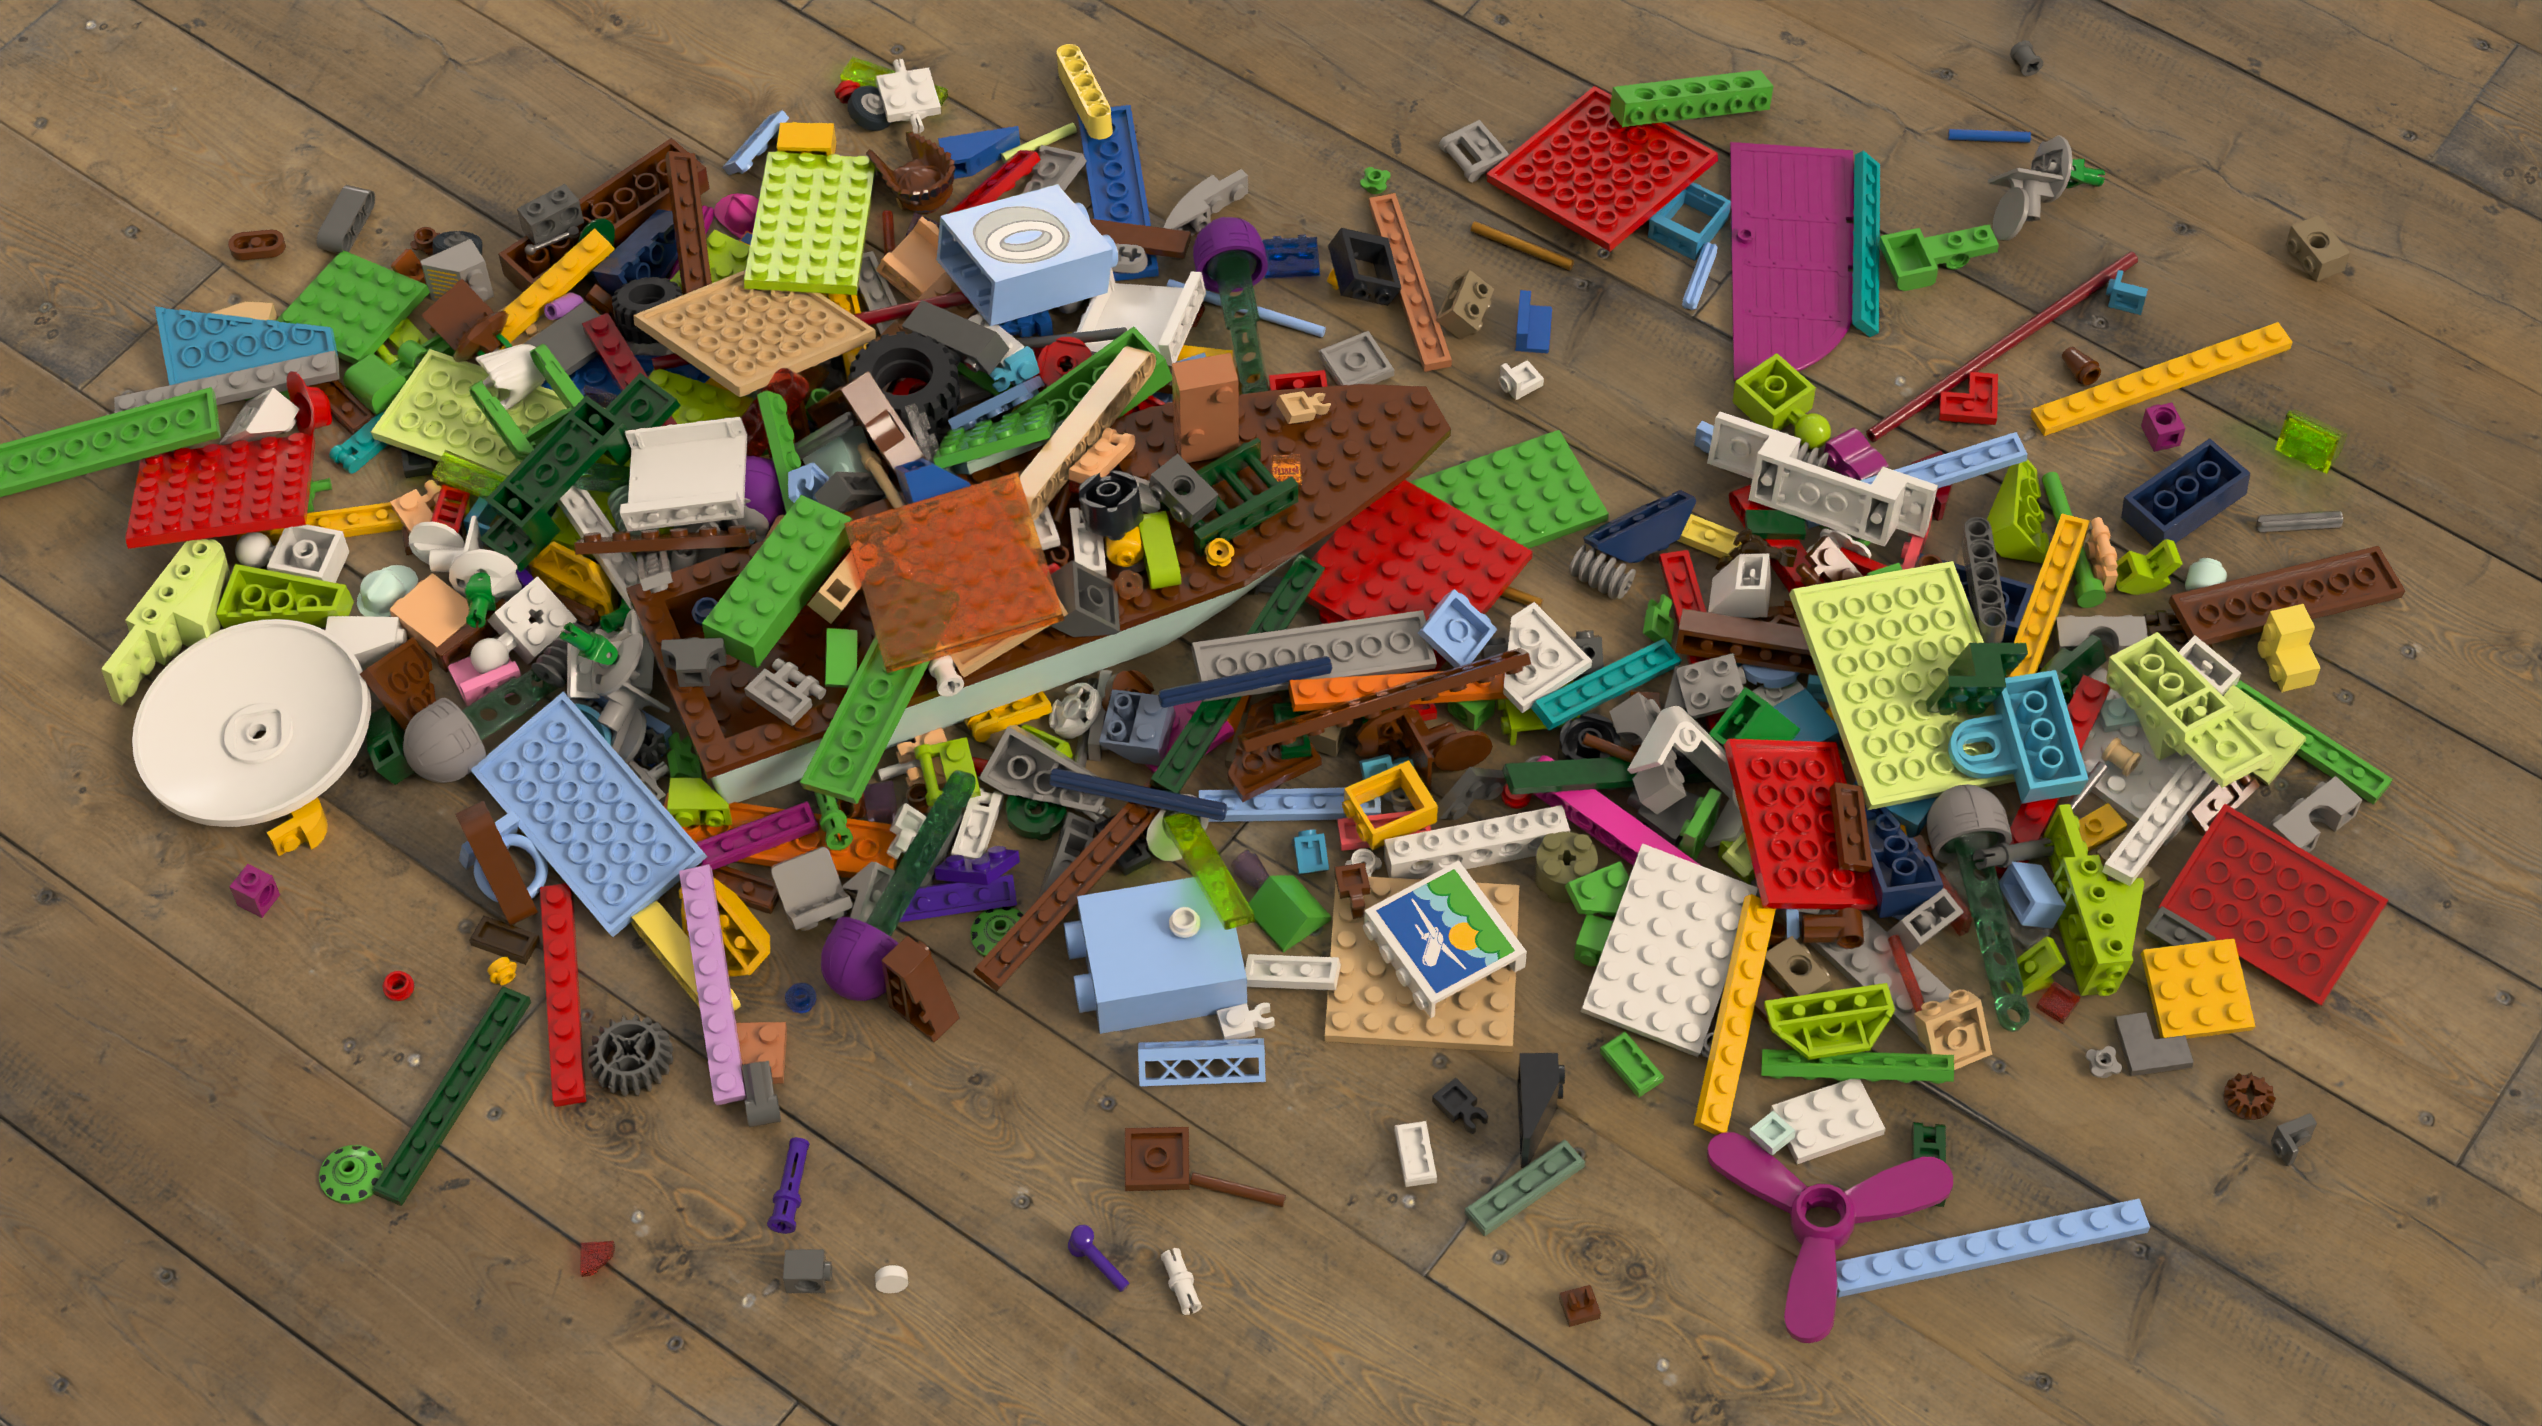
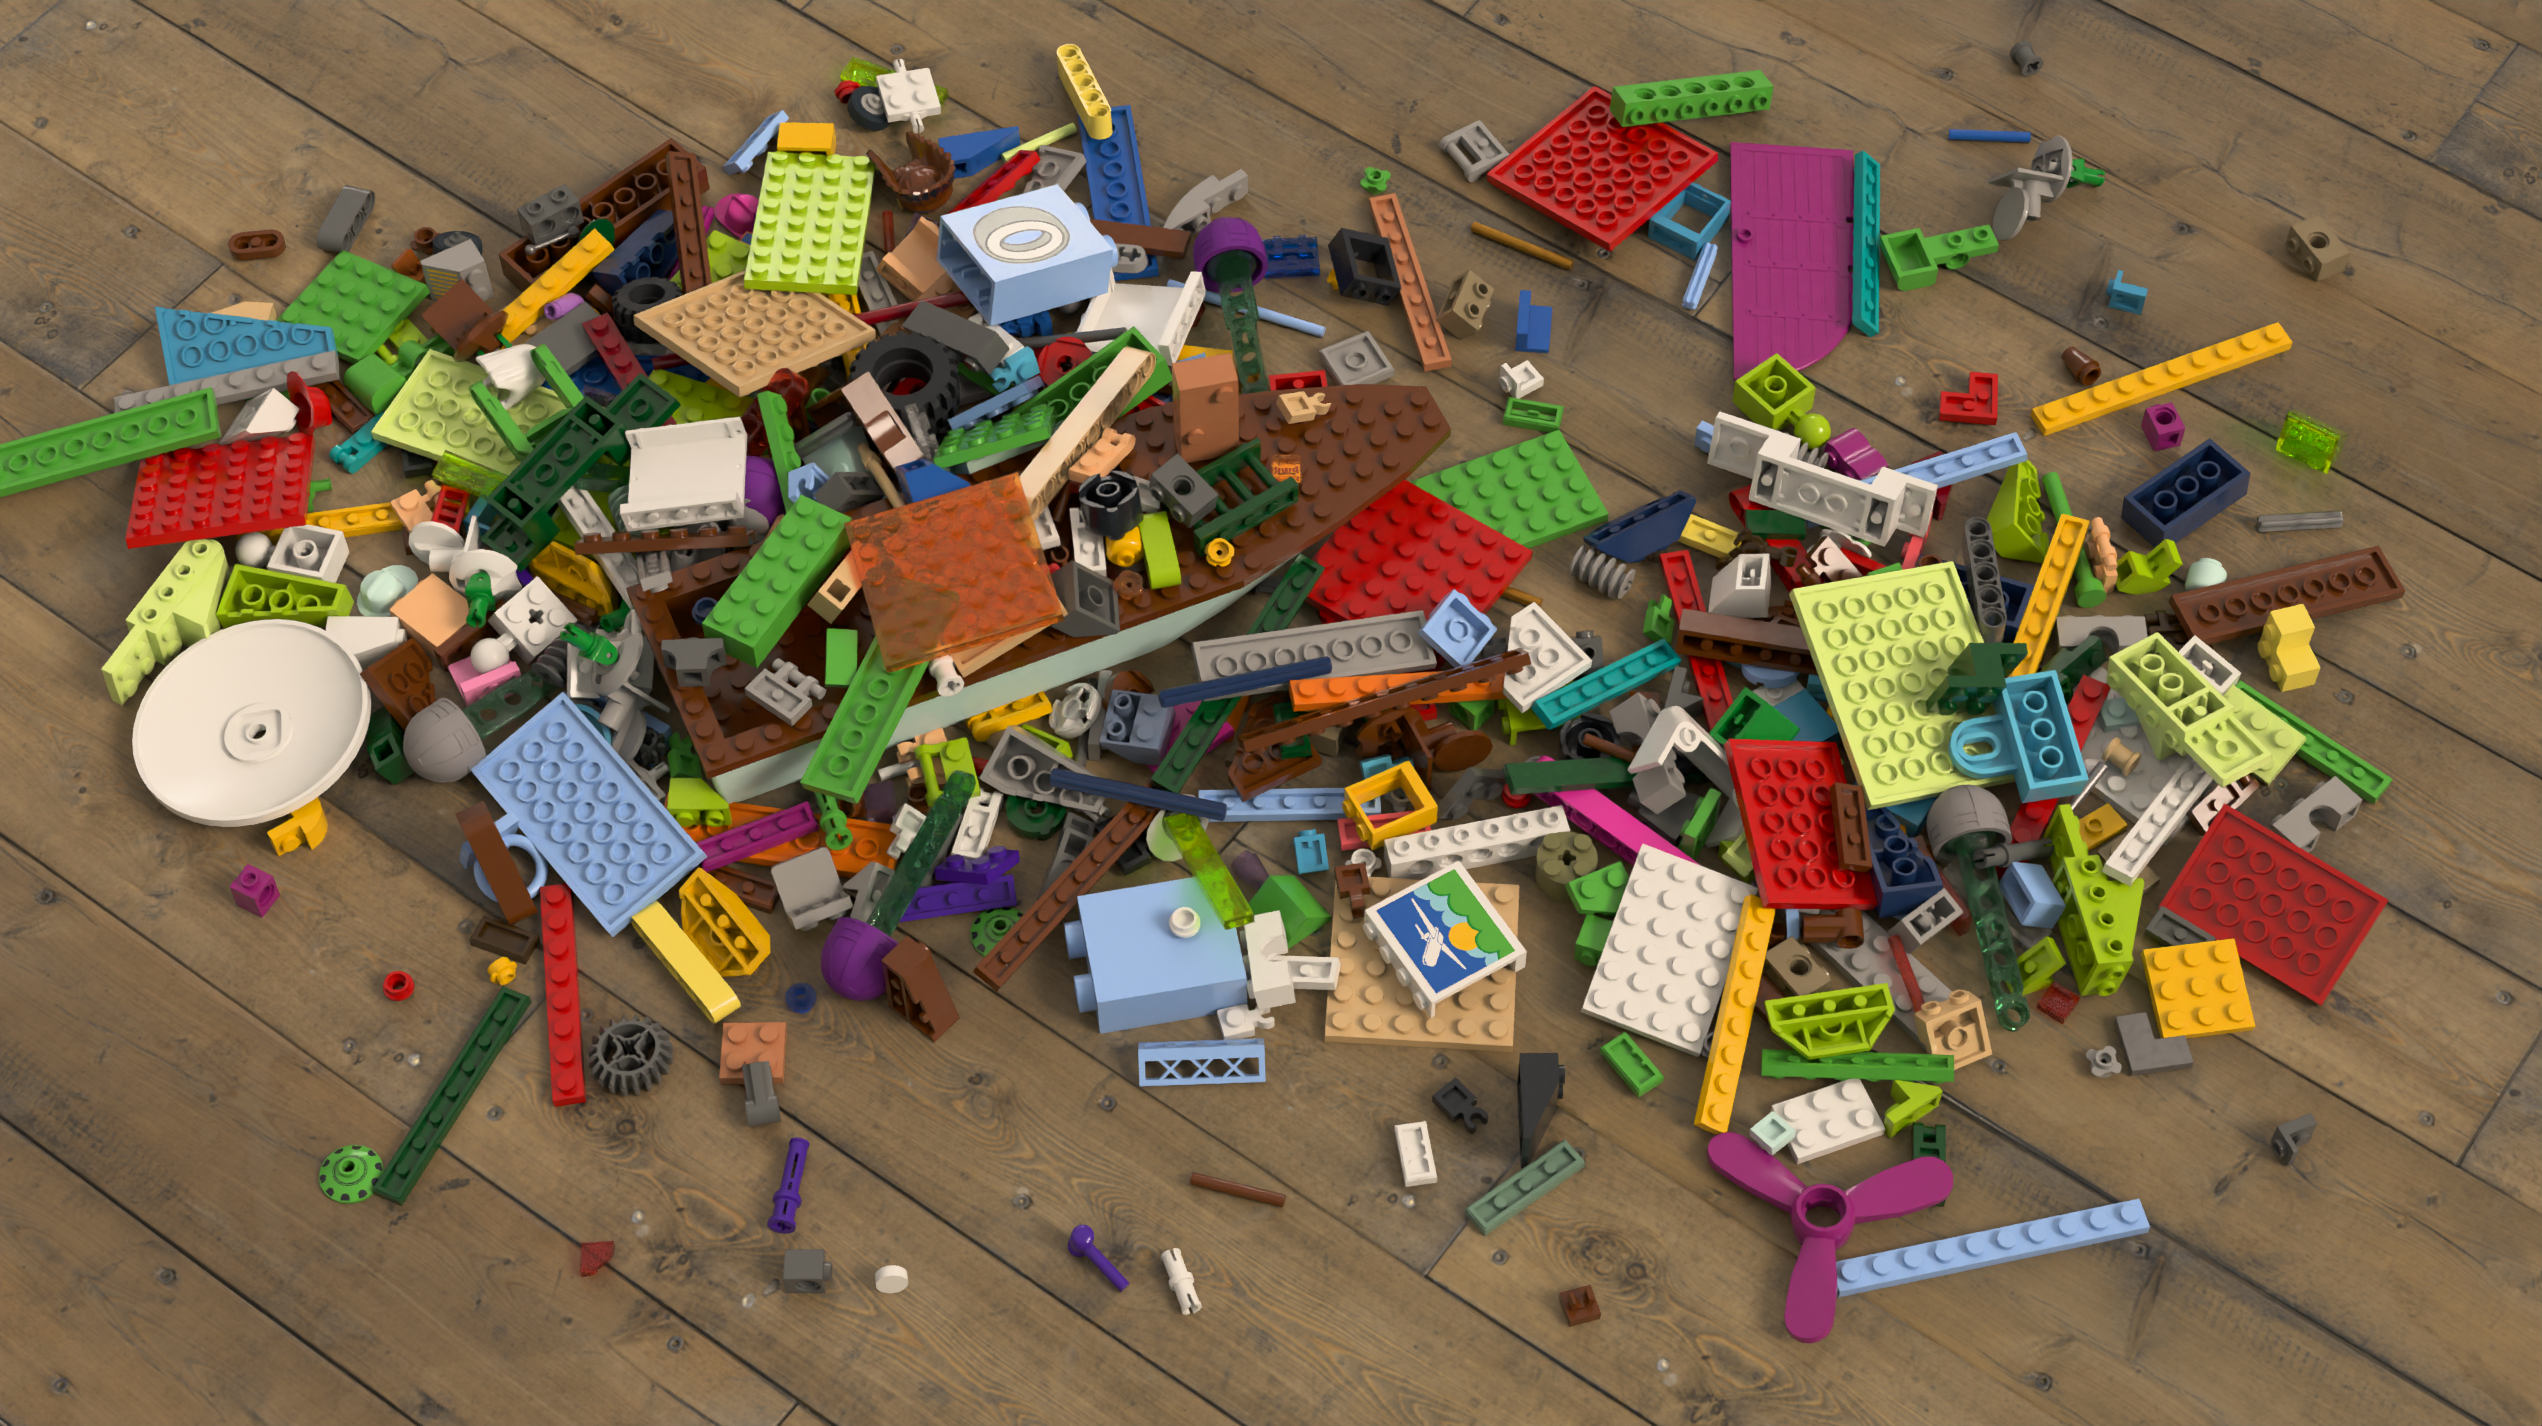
(713, 985): lavender plate -> none
(1157, 1159): reddish brown plate -> none
(1270, 980): none -> white arch
(1532, 419): none -> bright green tile
(1710, 685): light grey bracket -> none
(1913, 1103): none -> lime slope
(2001, 347): dark red piece -> none
(2238, 1101): reddish brown gear -> none

